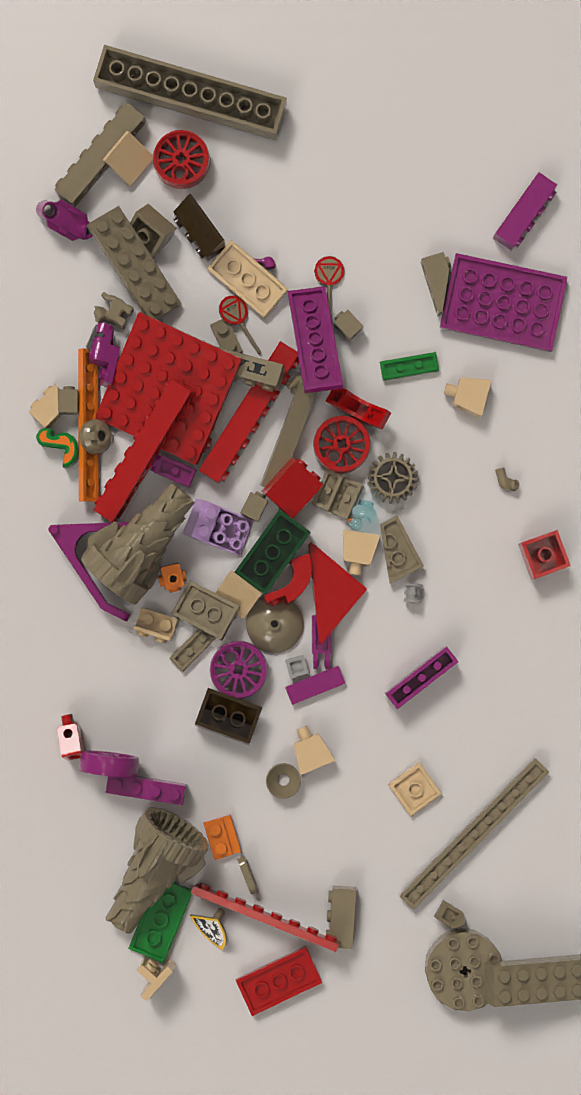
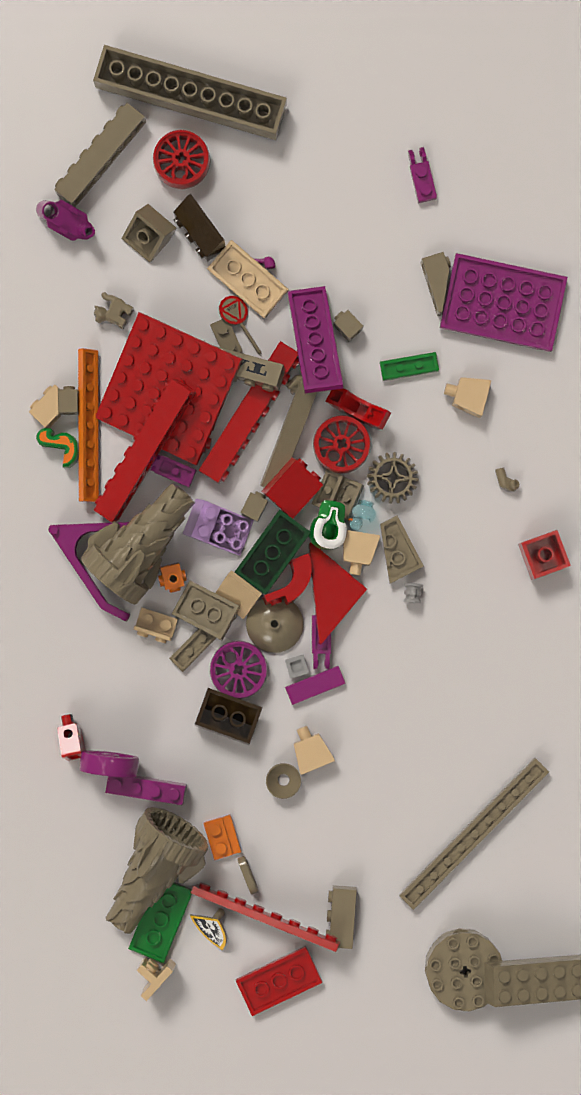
(89, 436): dark tan piece -> none
(103, 352): magenta plate -> none
(128, 158): tan tile -> none
(133, 263): dark tan plate -> none
(329, 272): piece -> none
(329, 528): none -> piece
(414, 789): tan tile -> none
(421, 677): magenta brick -> none
(422, 177): none -> magenta hinge
(450, 915): dark tan plate -> none
(525, 210): magenta brick -> none

